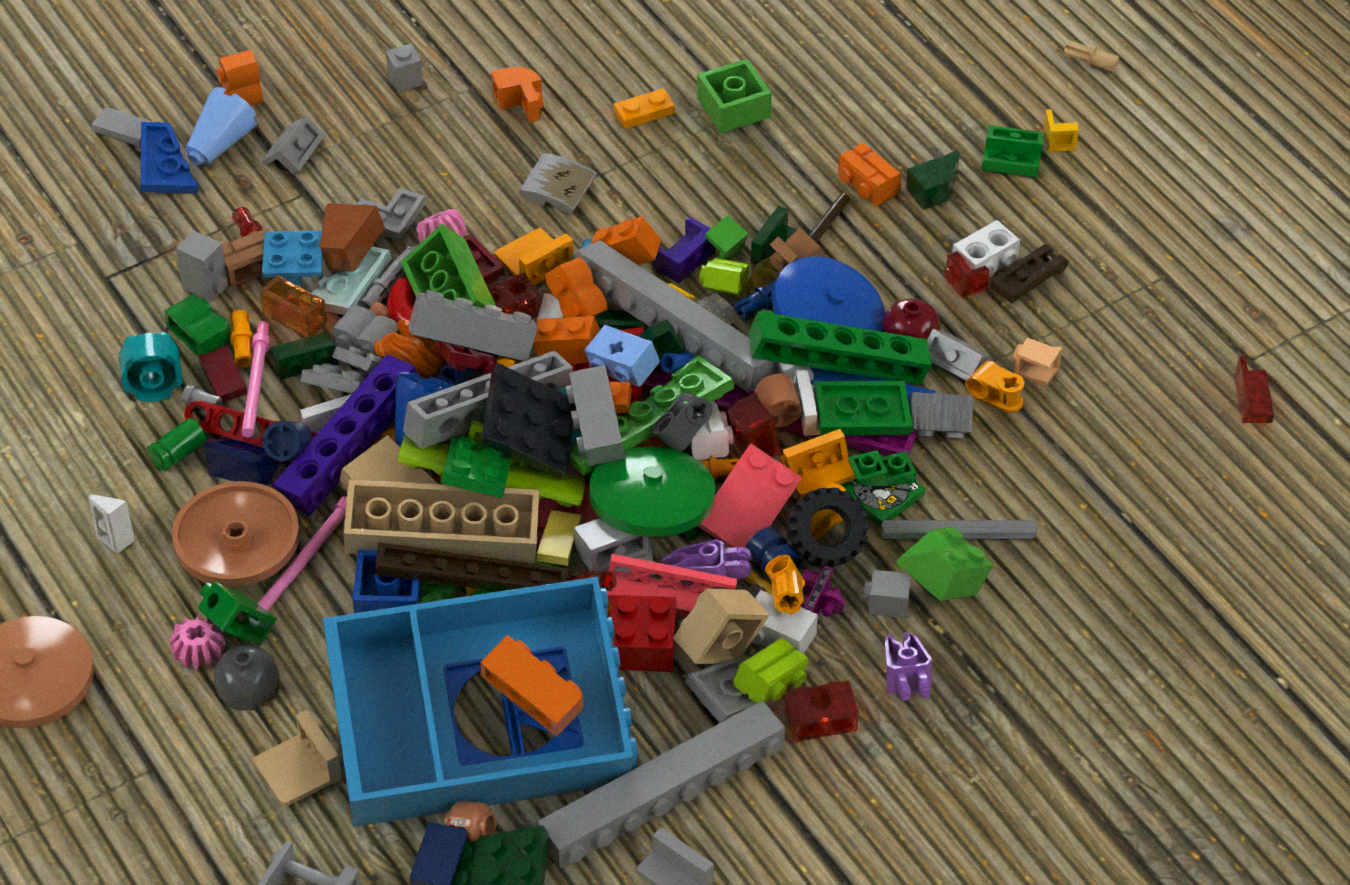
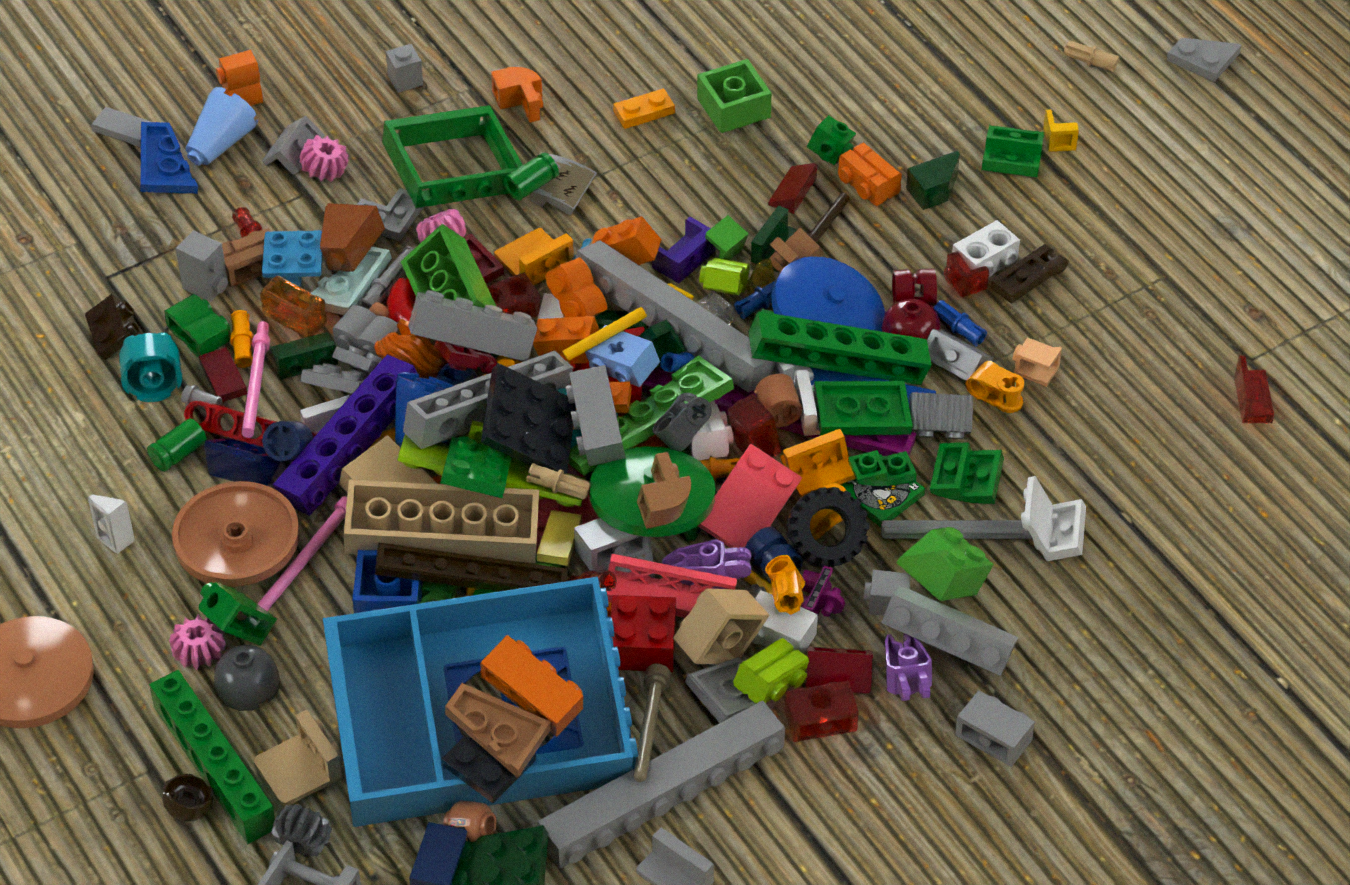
(110, 325): none -> dark brown bracket
(187, 797): none -> dark brown hair
(213, 756): none -> green brick
(303, 828): none -> dark grey gear
(323, 158): none -> bright pink gear
(444, 127): none -> green window
(480, 769): none -> black wing
(498, 727): none -> medium nougat wing
(531, 176): none -> green piece
(558, 481): none -> tan axle
(604, 333): none -> yellow bar
(656, 681): none -> dark tan piece
(667, 497): none -> medium nougat brick
(794, 187): none -> dark red slope
(831, 140): none -> green brick
(839, 666): none -> dark red panel
(904, 287): none -> dark red wheel
(949, 630): none -> light grey brick
(960, 323): none -> blue axle
(966, 473): none -> green slope
(995, 728): none -> light grey brick
(1056, 527): none -> white bracket
(1203, 56): none -> light grey wing

